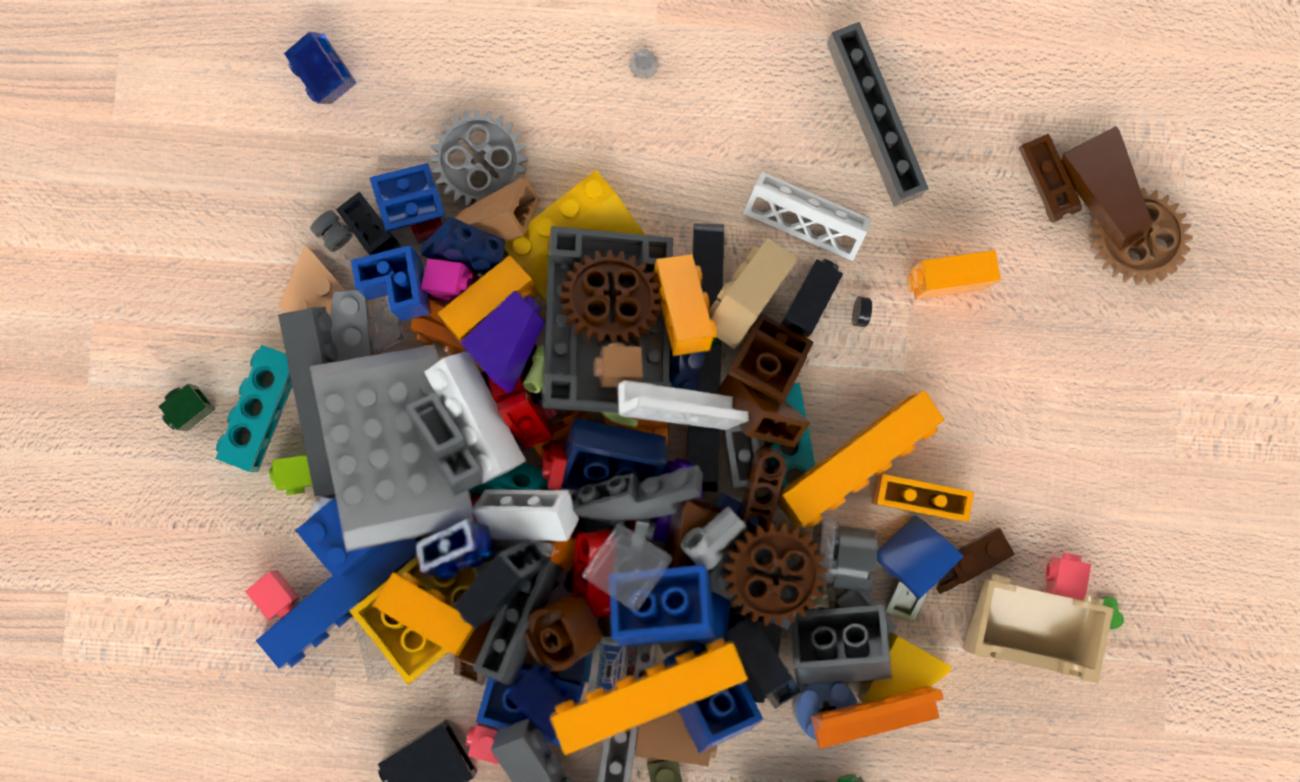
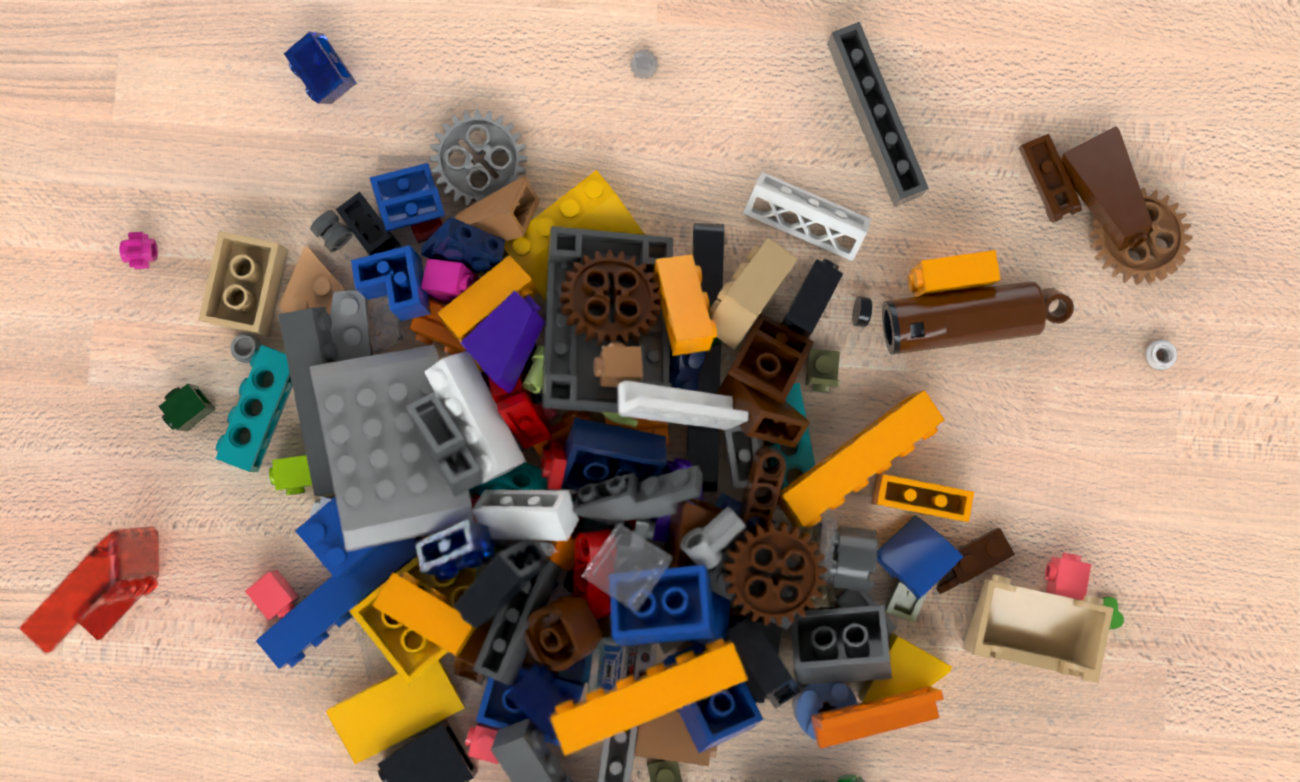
(98, 588): none -> clear red windscreen
(138, 250): none -> dark pink gear
(243, 283): none -> tan brick
(244, 346): none -> light grey plate
(394, 711): none -> yellow tile
(822, 370): none -> olive bracket
(971, 316): none -> reddish brown piece
(1168, 350): none -> white plate

